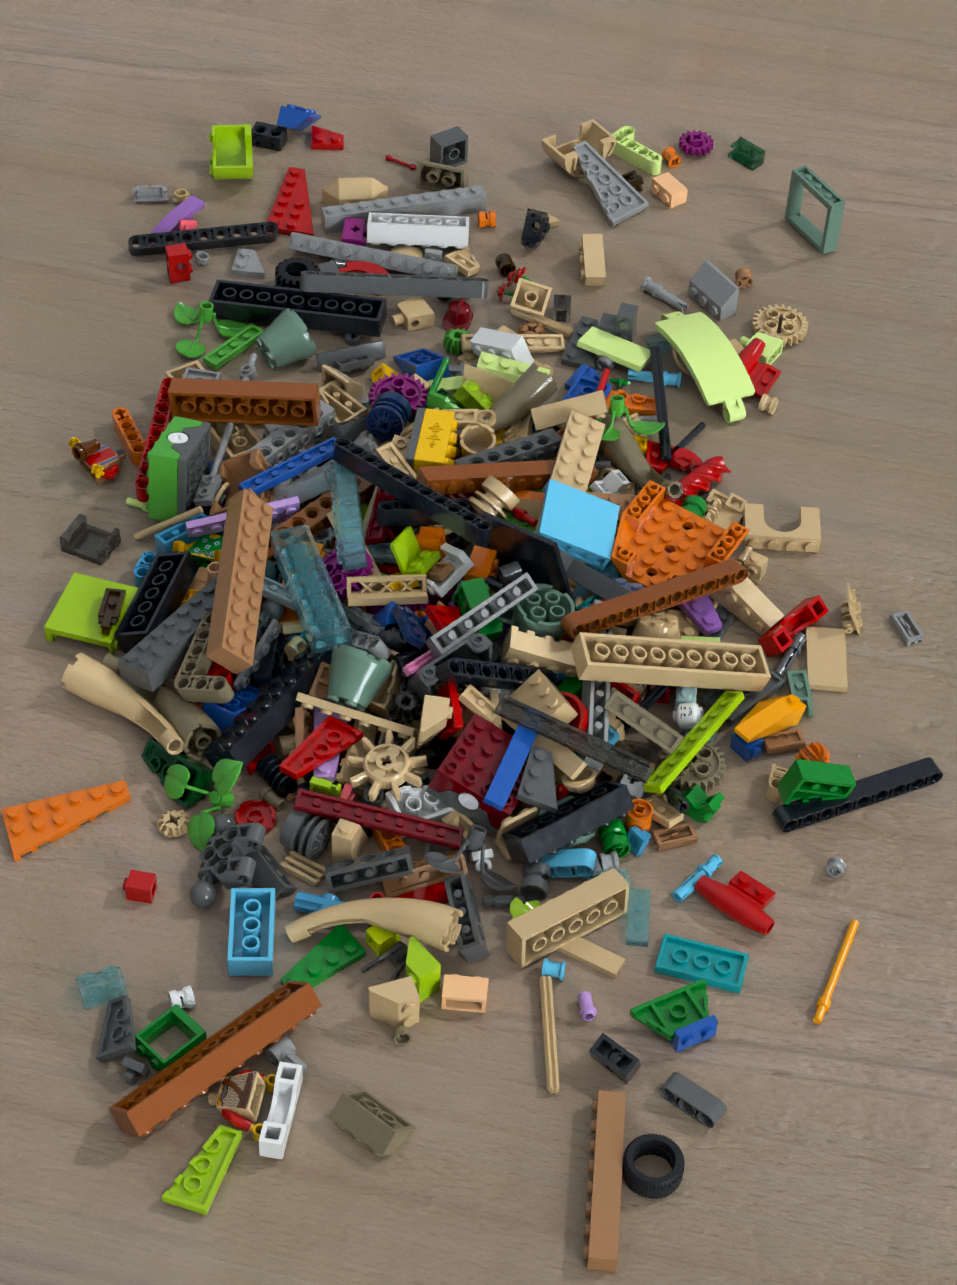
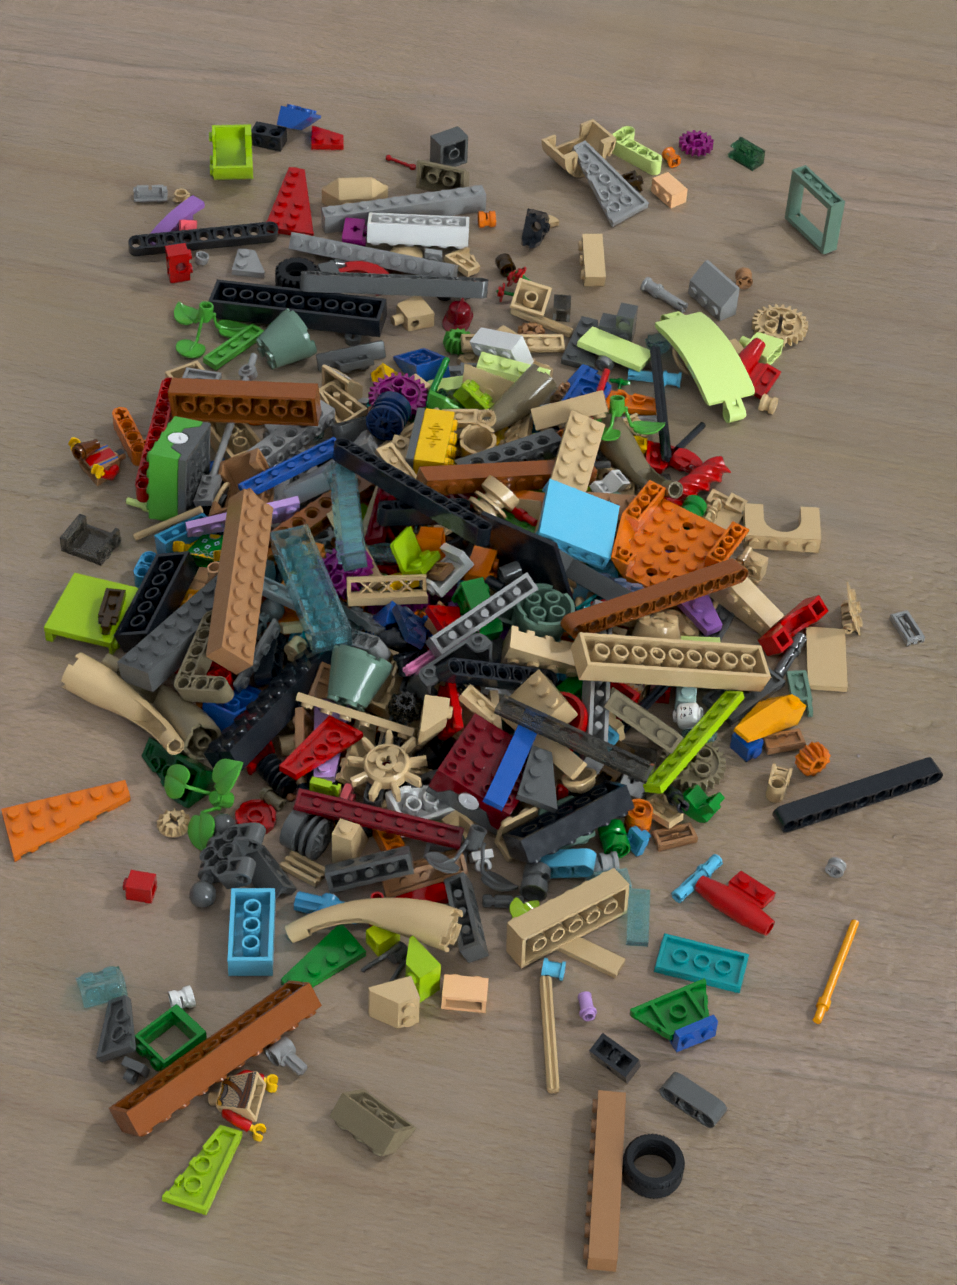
(283, 1105): white arch -> none
(404, 1039): dark tan hinge -> none
(563, 387): none -> medium nougat gear
(816, 780): green wedge -> none

